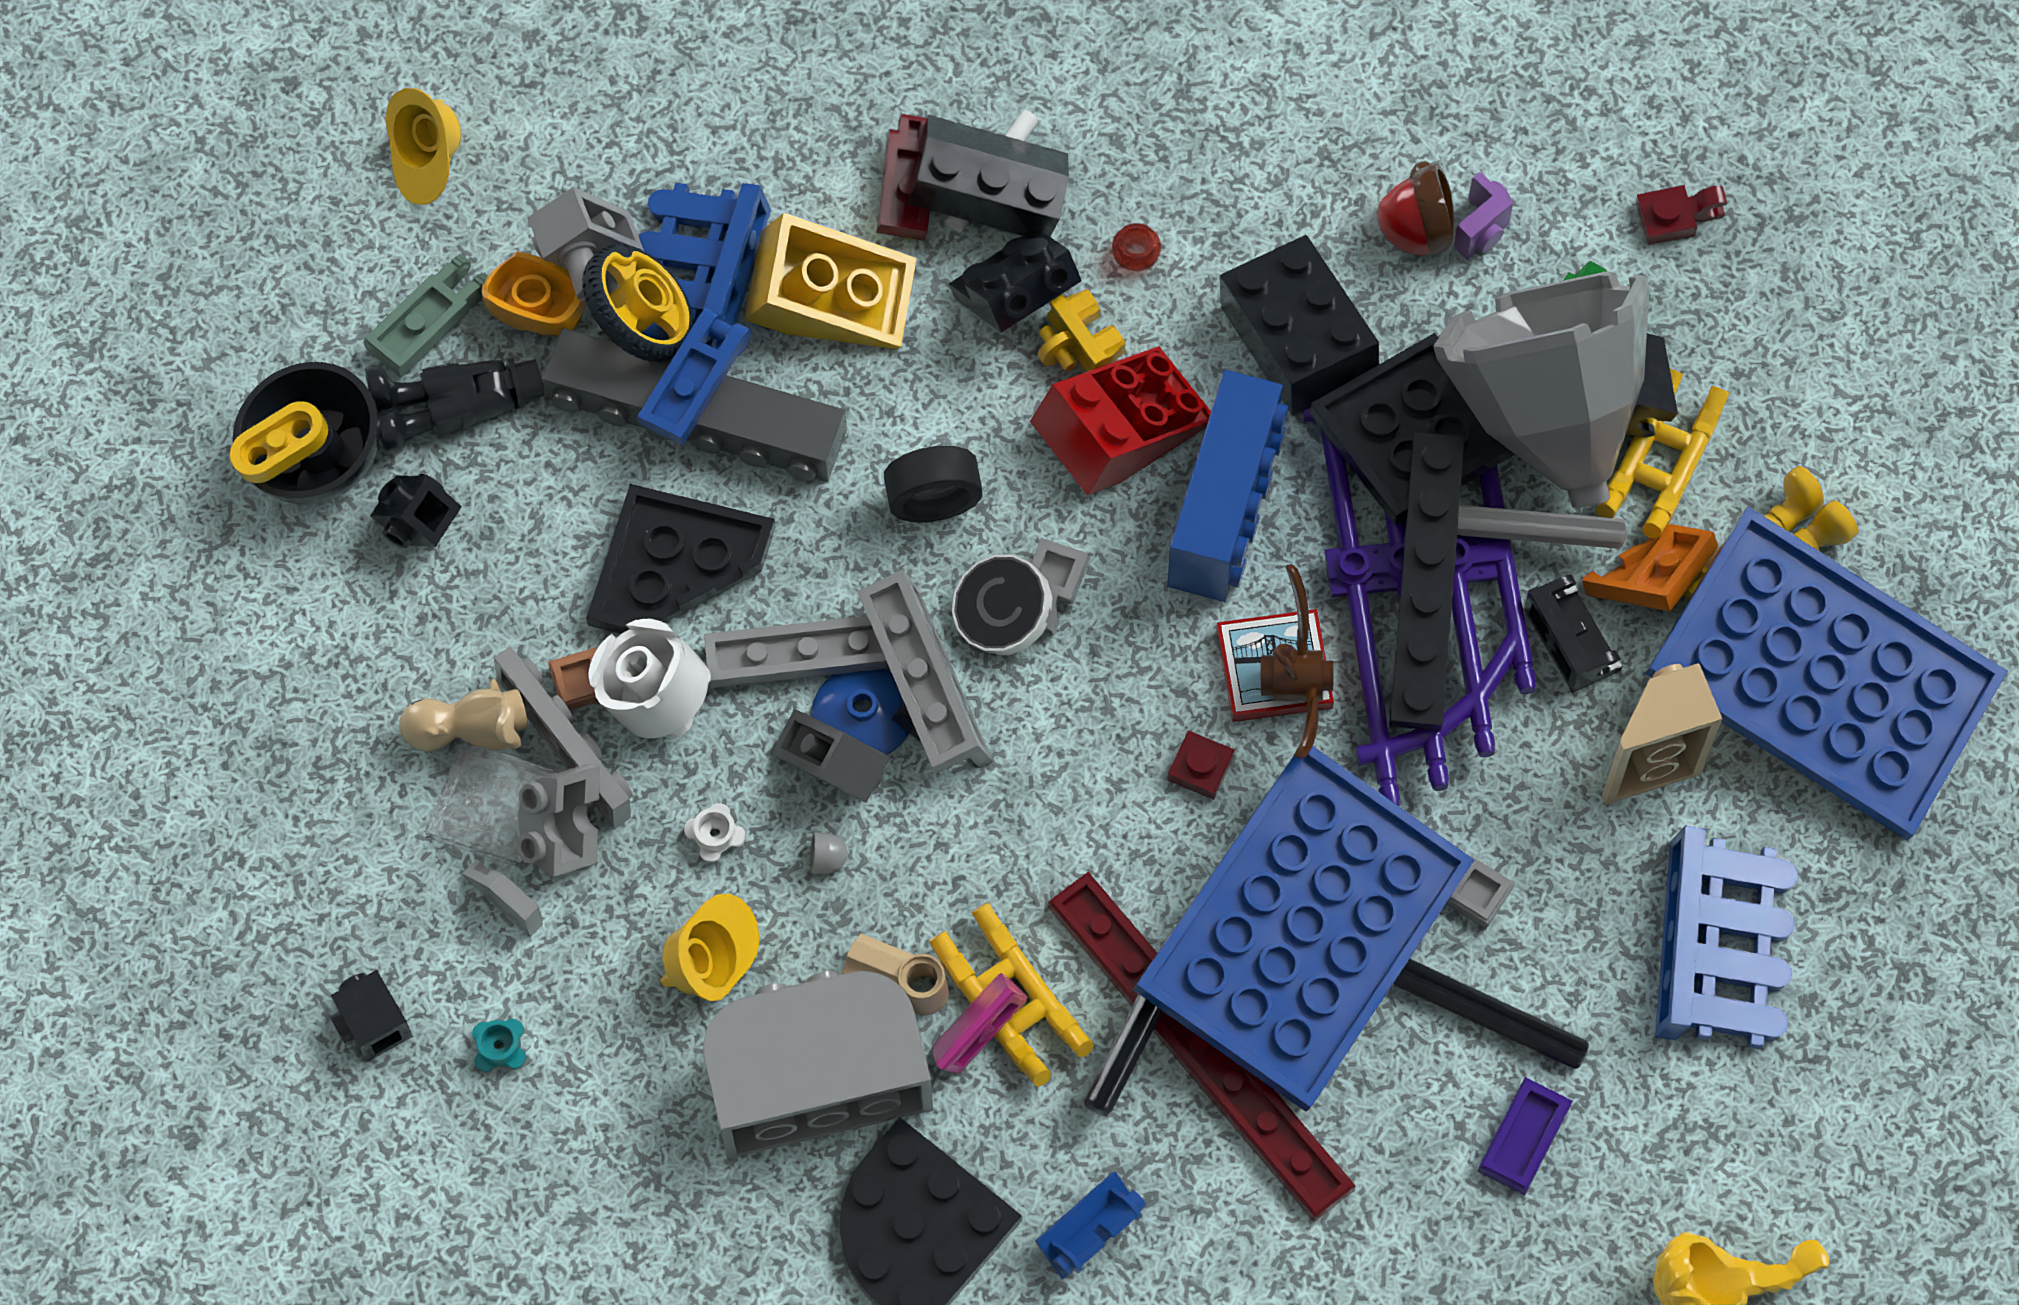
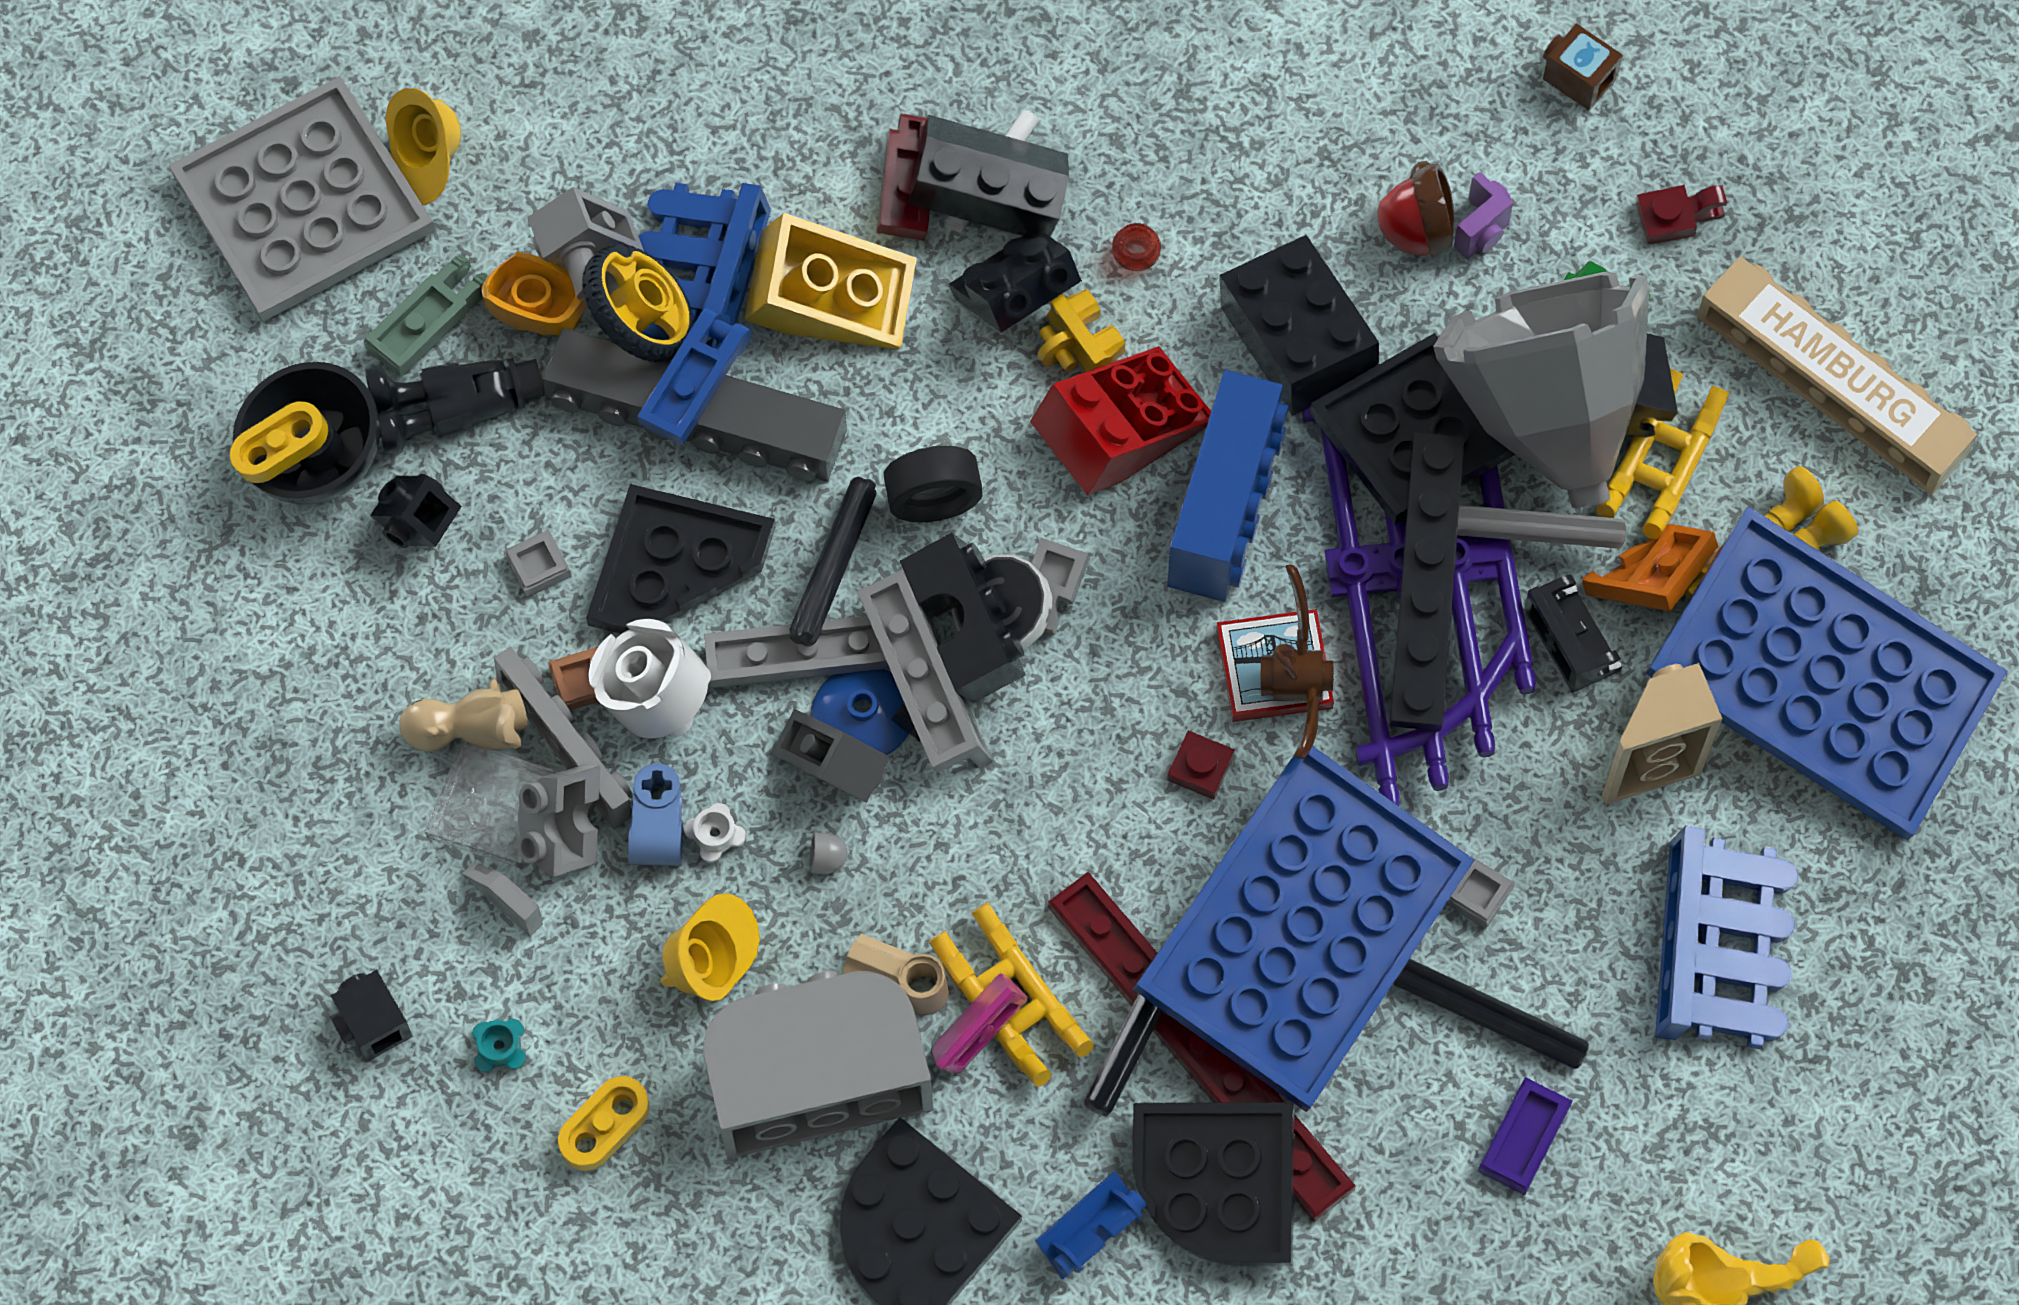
(301, 198): none -> light grey plate
(537, 563): none -> light grey tile
(600, 1122): none -> yellow plate
(656, 824): none -> medium blue piece
(832, 561): none -> black axle
(983, 652): none -> black arch
(1219, 1178): none -> black plate
(1581, 66): none -> reddish brown brick
(1837, 374): none -> tan brick

